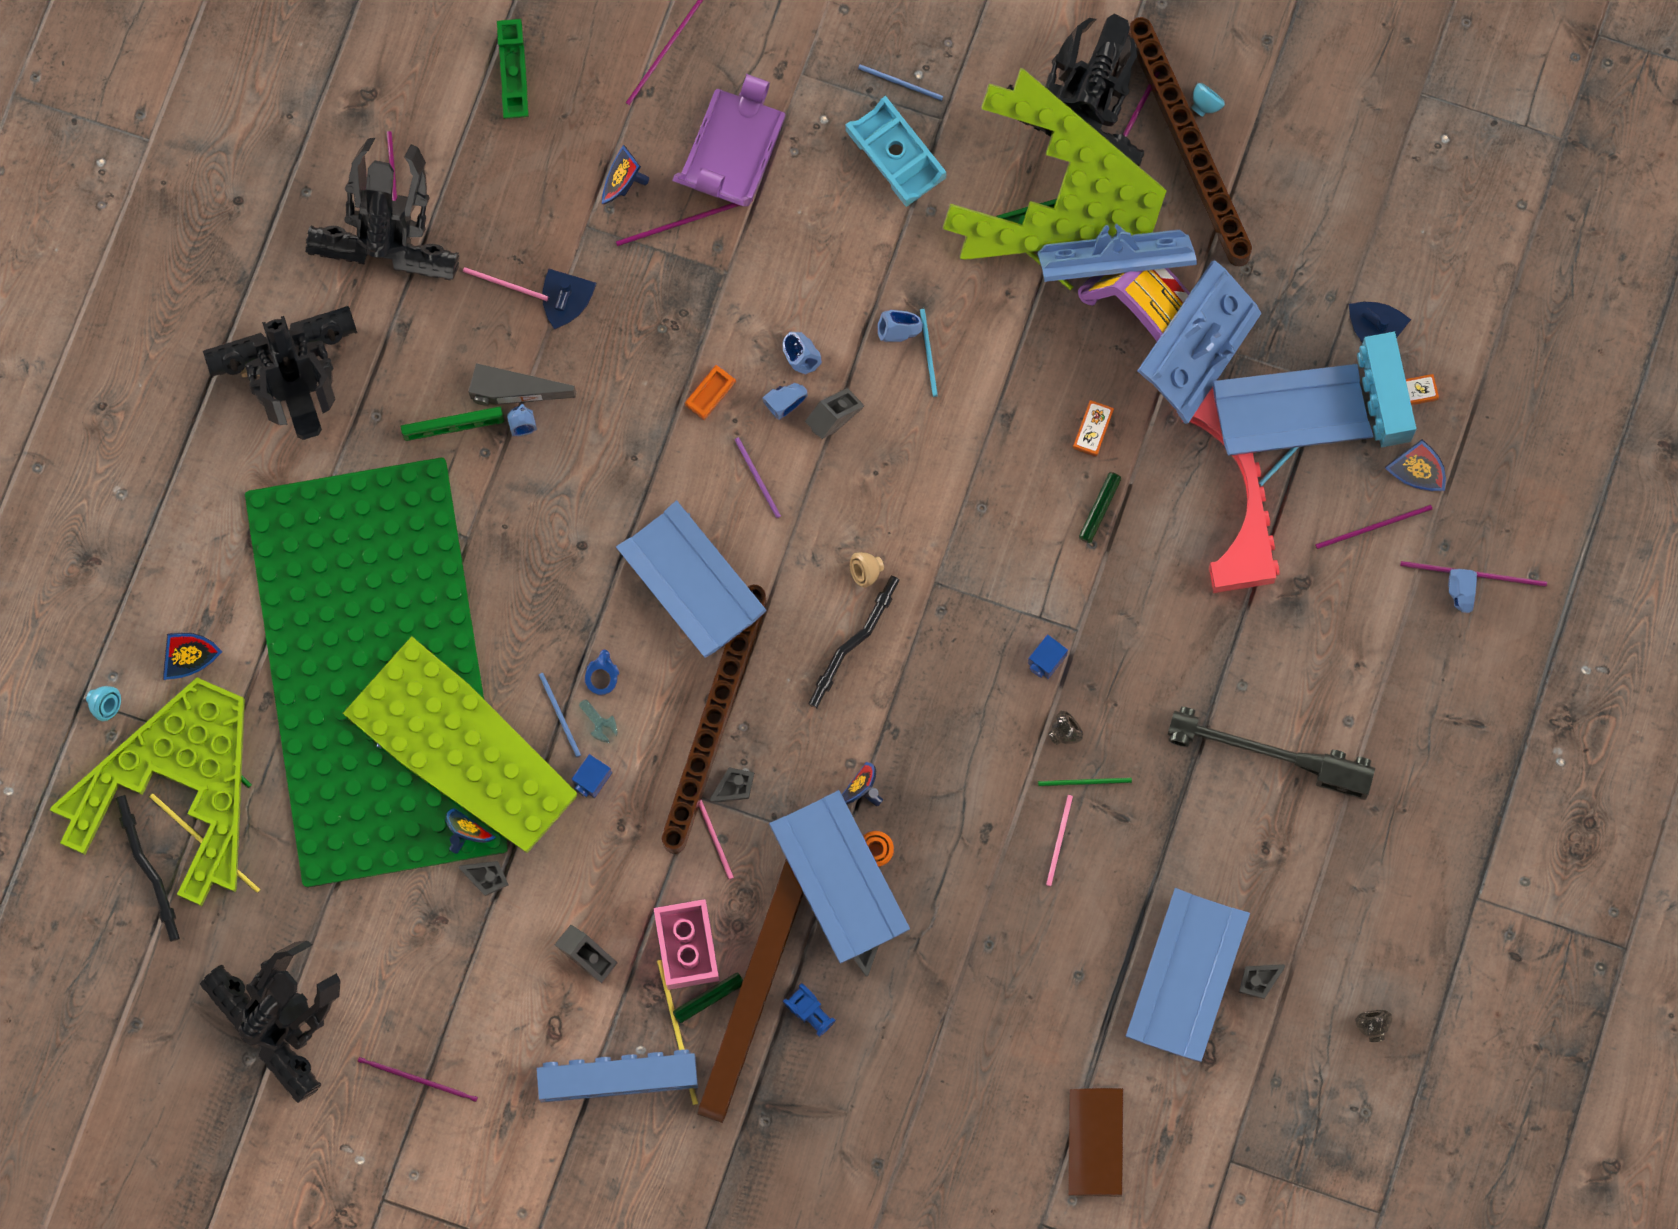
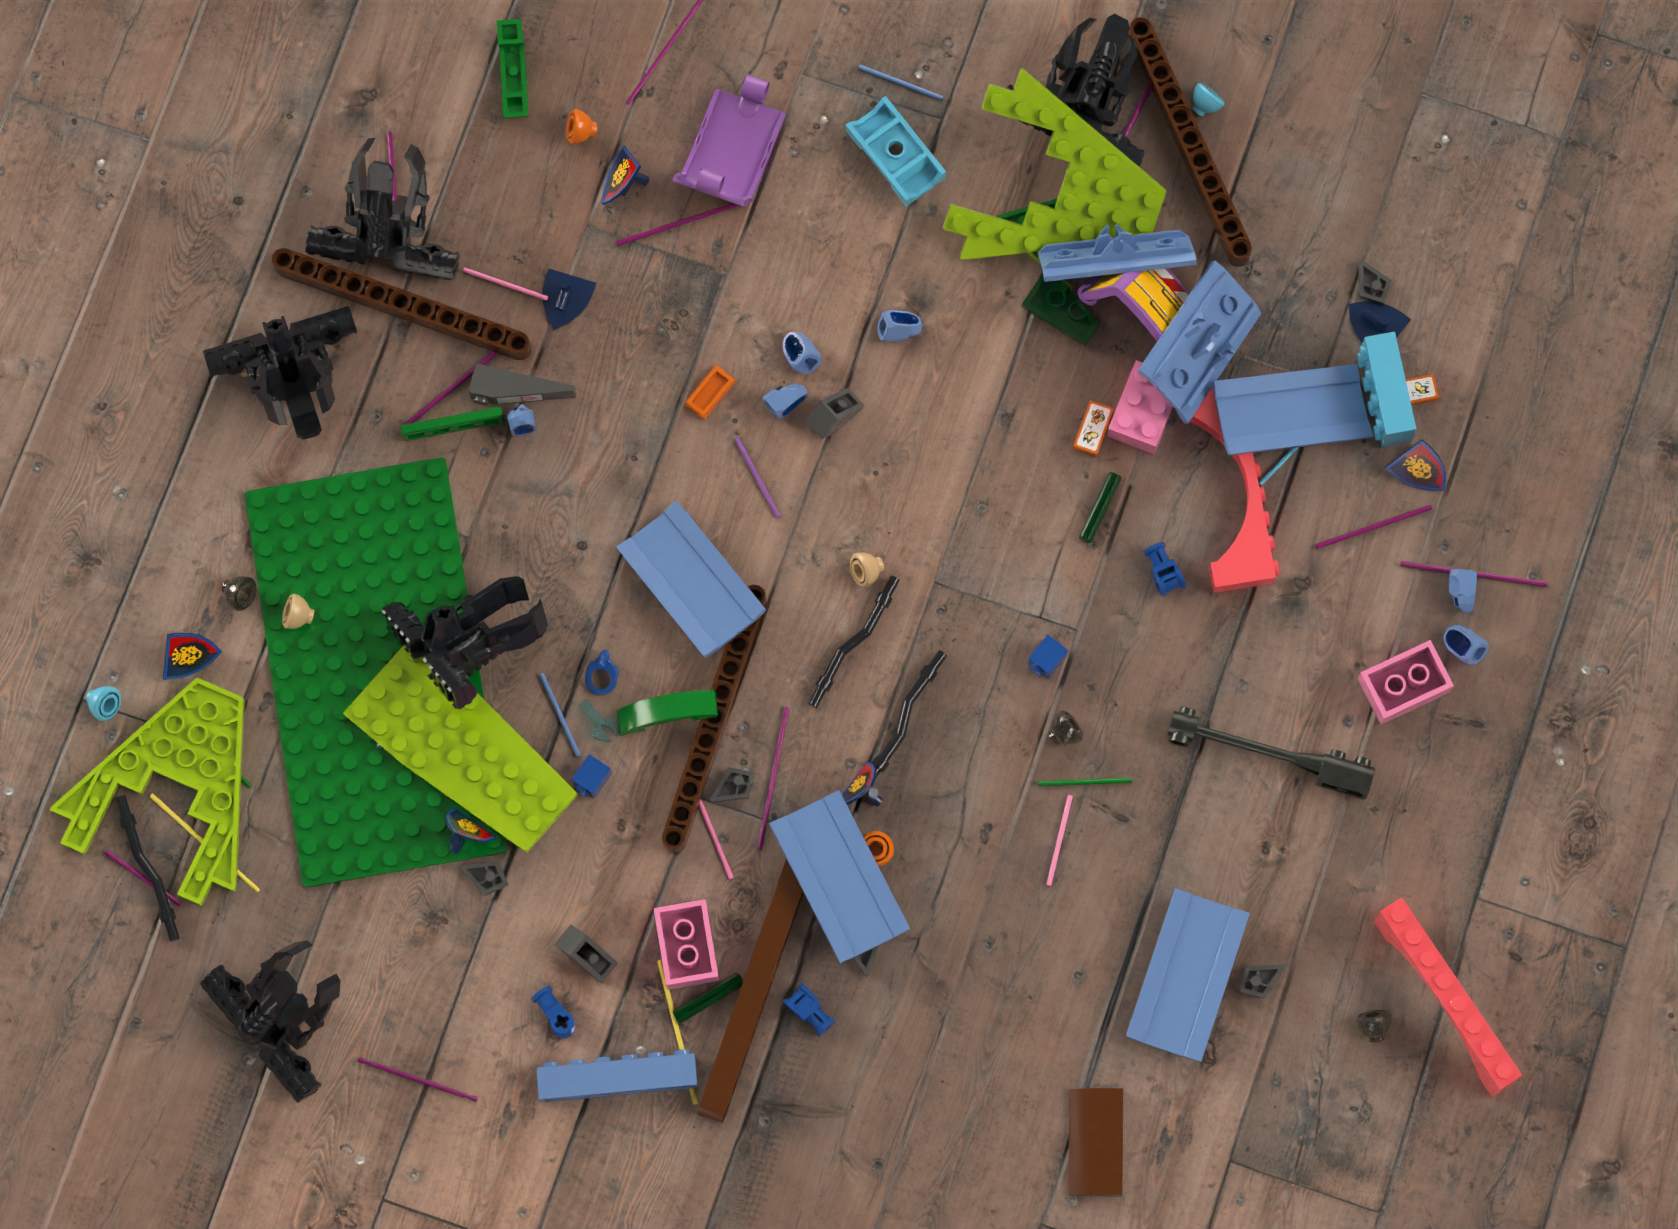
(139, 875): none -> magenta axle
(239, 592): none -> clear smoke brick
(296, 612): none -> tan brick
(392, 295): none -> reddish brown beam
(449, 390): none -> magenta piece
(459, 642): none -> black piece
(554, 1012): none -> blue connector
(579, 127): none -> orange brick
(666, 709): none -> green slope
(773, 777): none -> magenta axle
(927, 675): none -> black bar
(928, 353): medium azure axle -> none
(1061, 309): none -> dark green wing
(1140, 414): none -> bright pink brick
(1164, 571): none -> blue connector
(1372, 283): none -> dark grey piece
(1405, 682): none -> bright pink brick
(1465, 644): none -> medium blue rock
(1489, 1057): none -> coral arch

